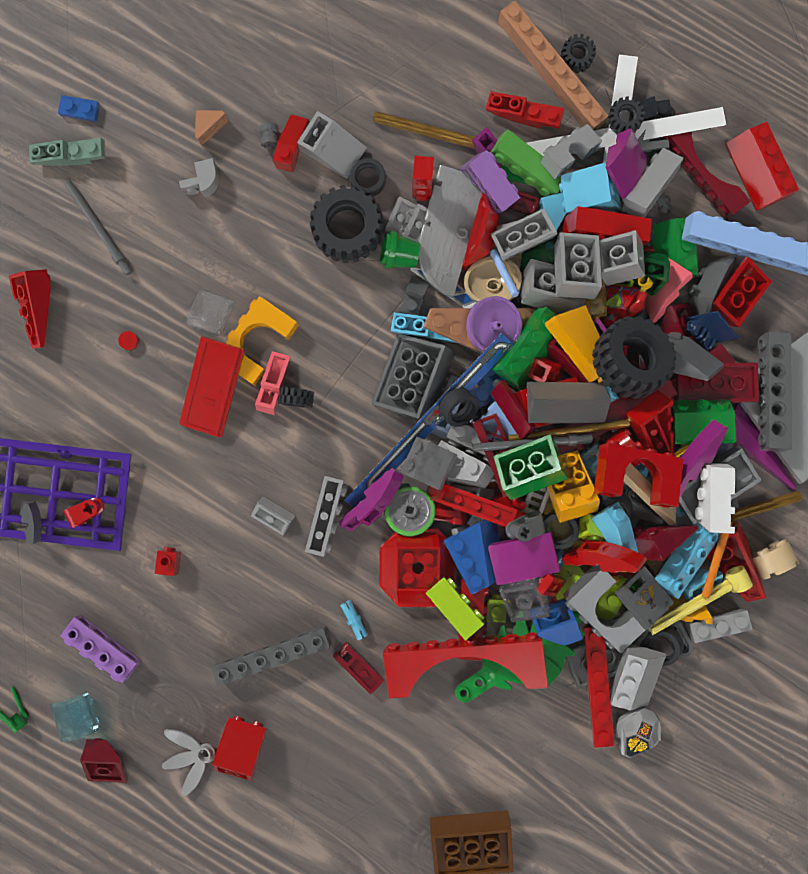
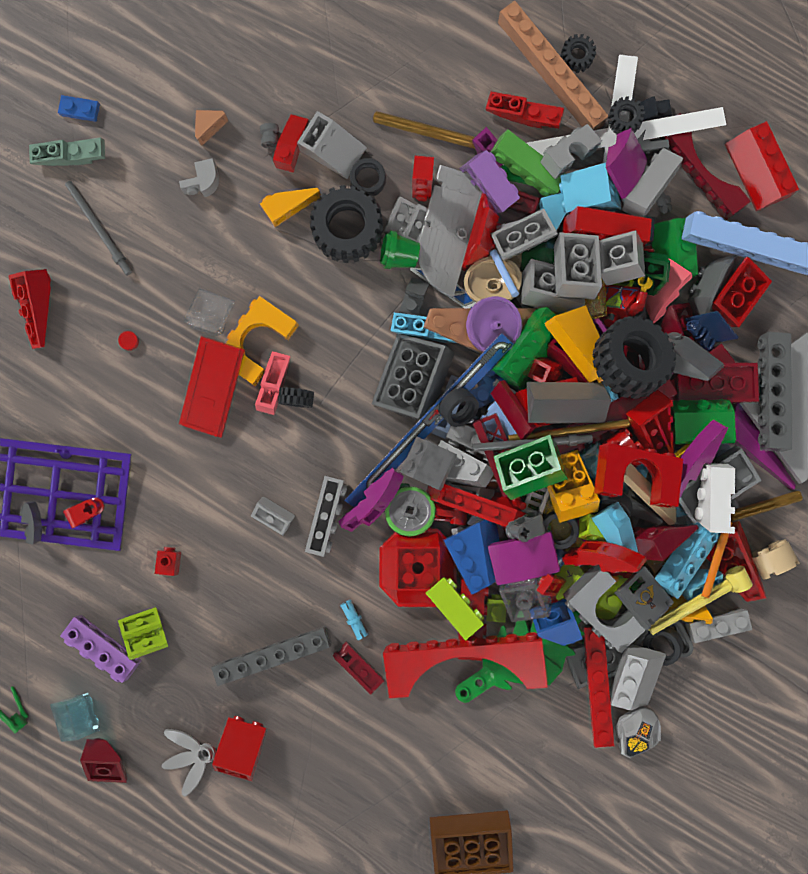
(142, 633): none -> lime slope
(286, 204): none -> light orange slope

